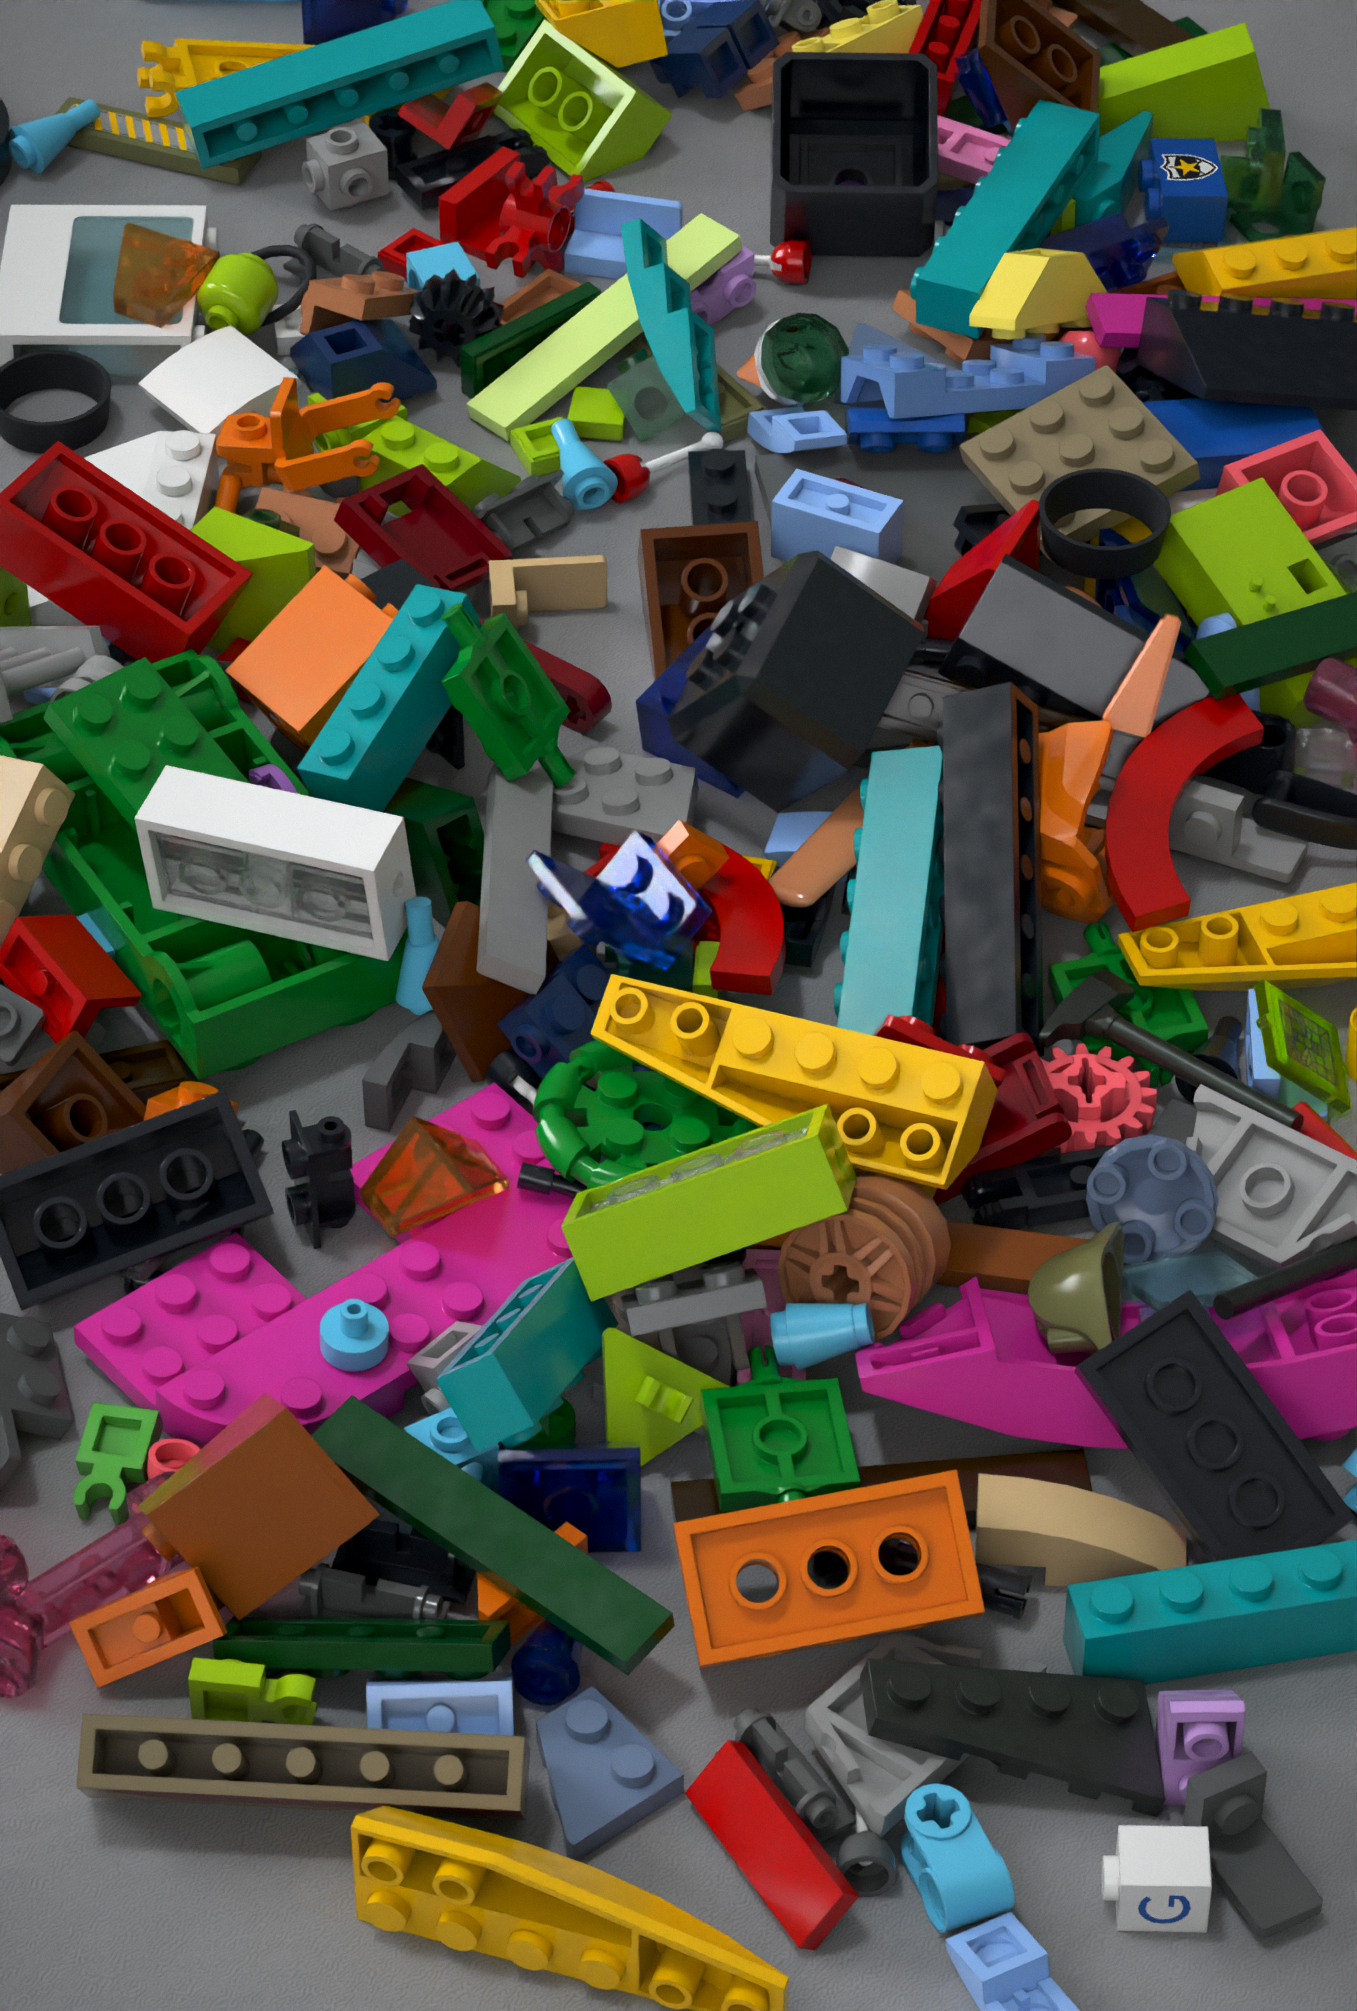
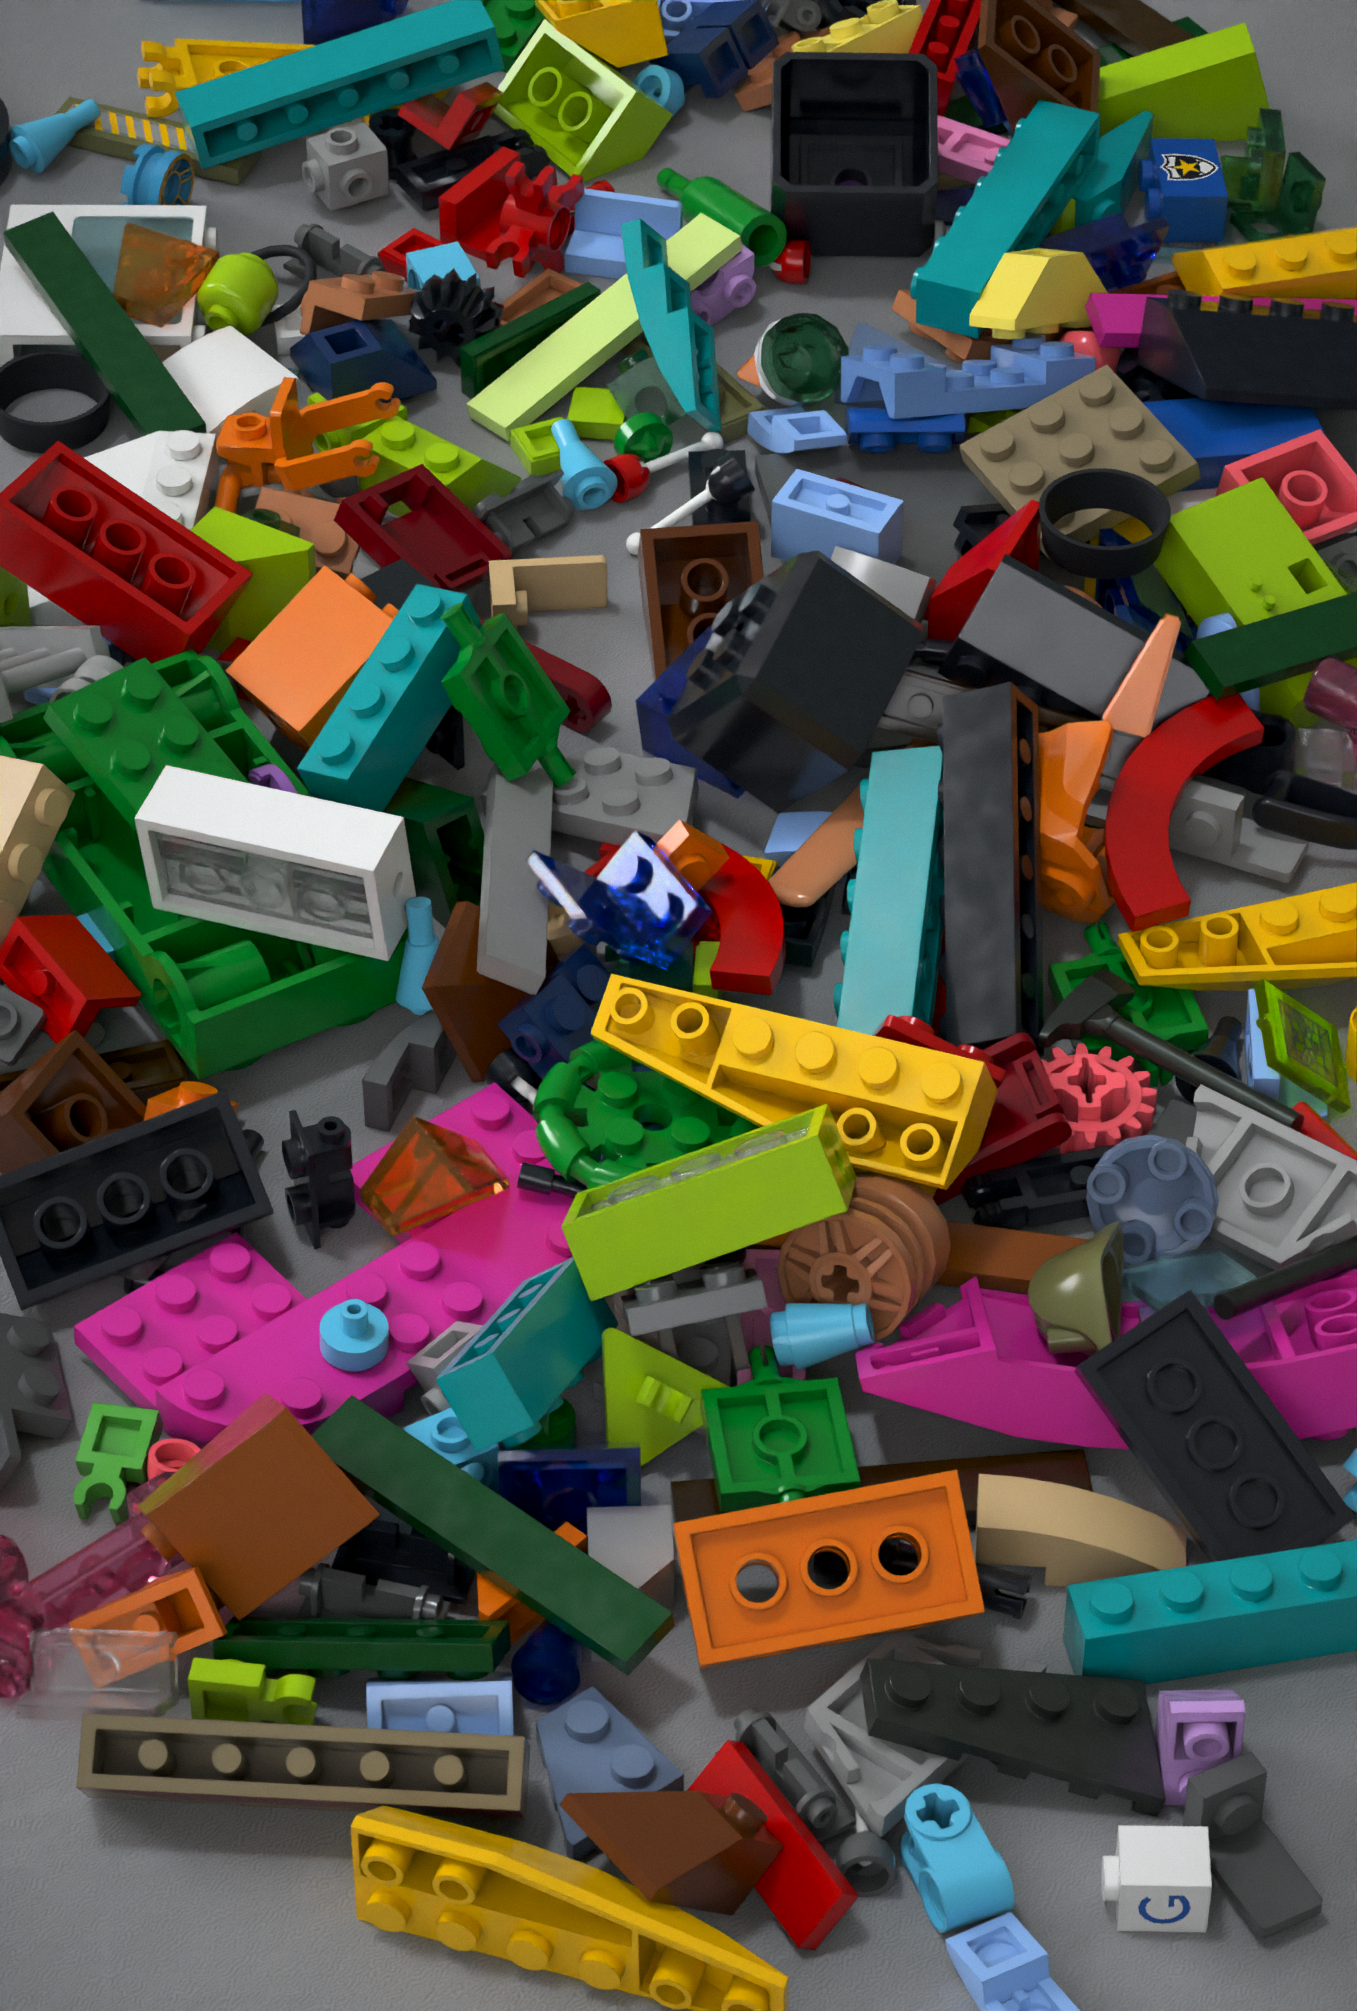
(100, 1674): none -> clear panel
(101, 327): none -> dark green tile
(158, 177): none -> dark azure wheel
(637, 1547): none -> light grey slope
(644, 436): none -> green tile
(663, 86): none -> medium azure tile
(680, 1844): none -> reddish brown slope
(723, 482): none -> black hinge
(757, 227): none -> green piece

